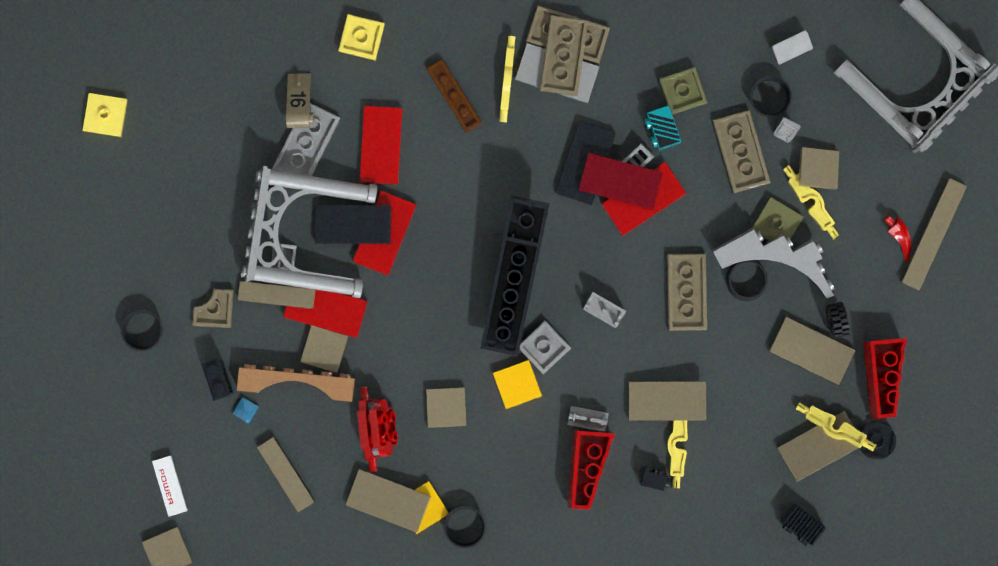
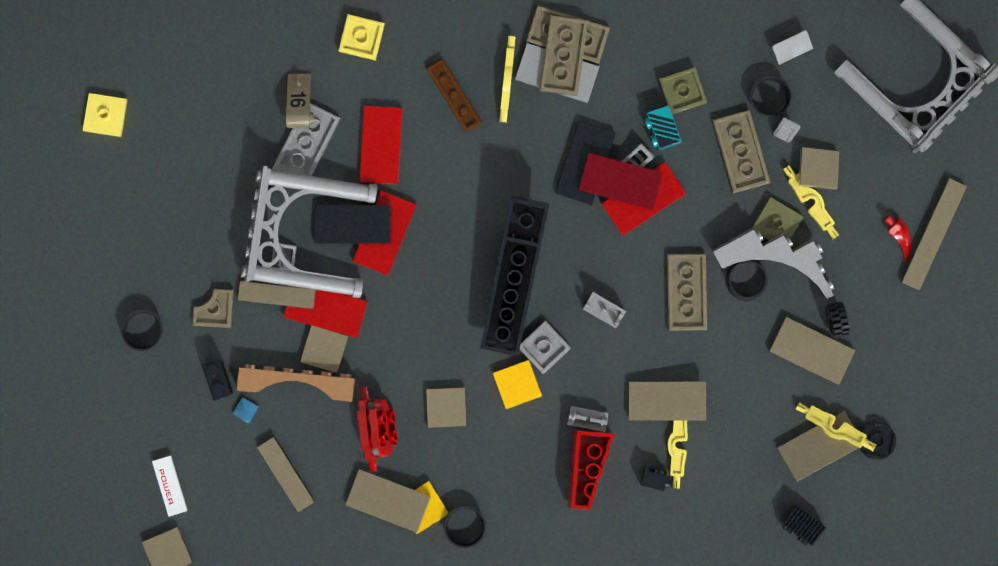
(884, 375): red wedge -> none

